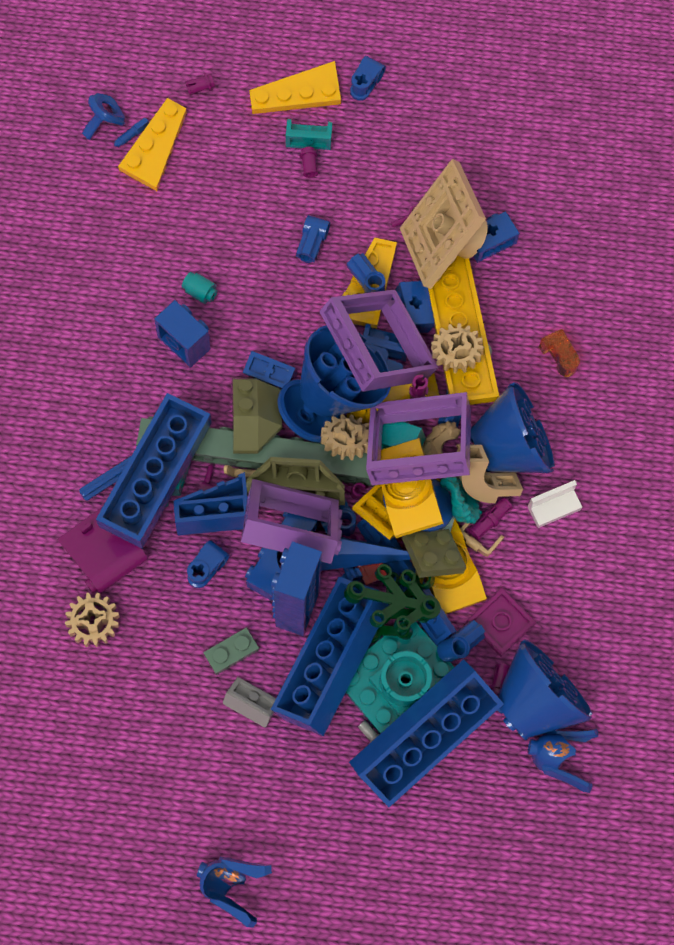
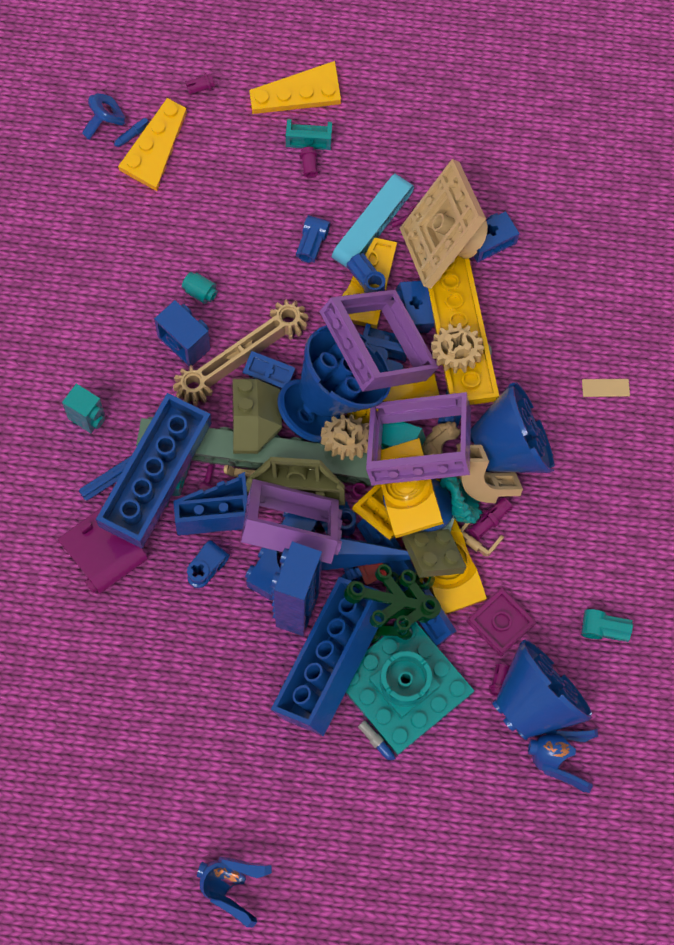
(82, 621): tan gear -> none
(84, 409): none -> teal brick
(231, 651): sand green plate -> none
(240, 351): none -> tan arm
(250, 702): light grey slope -> none
(366, 77): blue piece -> none
(373, 219): none -> medium azure beam
(419, 387): magenta pin -> none
(426, 733): blue brick -> none
(461, 642): blue piece -> none
(554, 504): white panel -> none
(561, 351): clear orange leg -> none
(599, 626): none -> teal piece
(605, 387): none -> tan sticker

